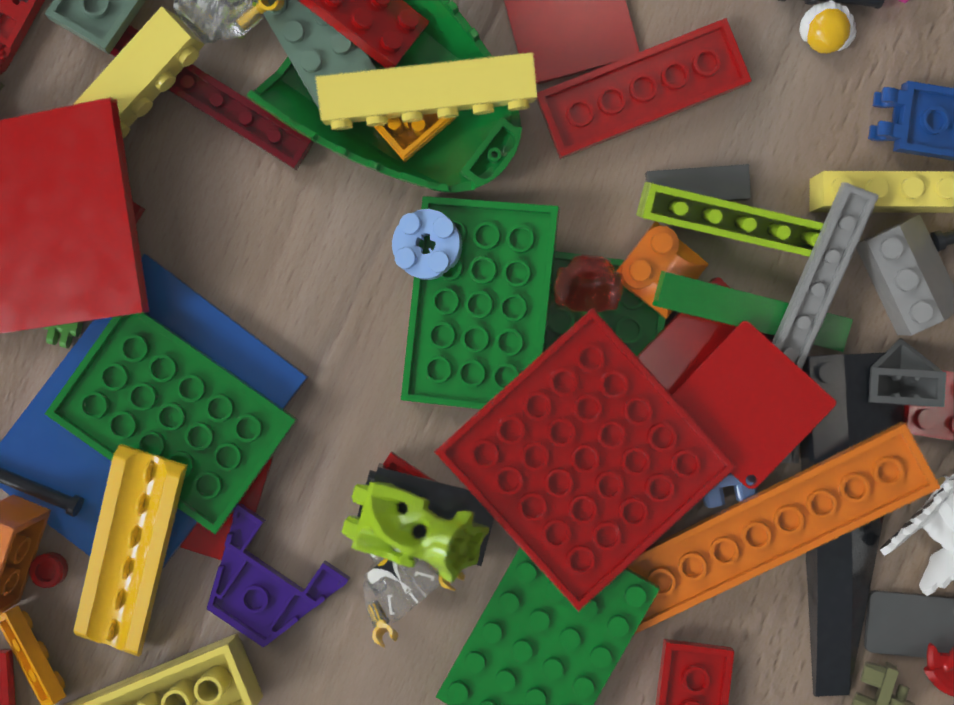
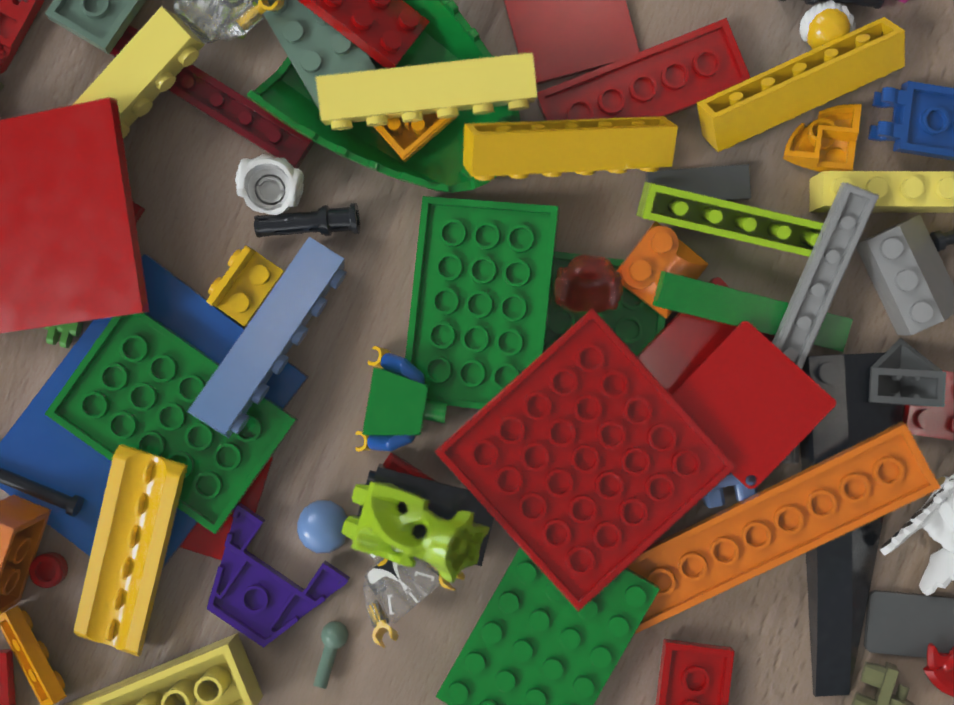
(244, 285): none -> yellow bracket
(268, 338): none -> medium blue brick
(269, 184): none -> white hair
(321, 526): none -> medium blue hair
(324, 221): none -> black pin
(333, 636): none -> sand green bar
(397, 404): none -> green torso
(441, 231): light blue plate -> none
(568, 146): none -> yellow brick
(802, 83): none -> yellow brick
(828, 141): none -> light orange brick

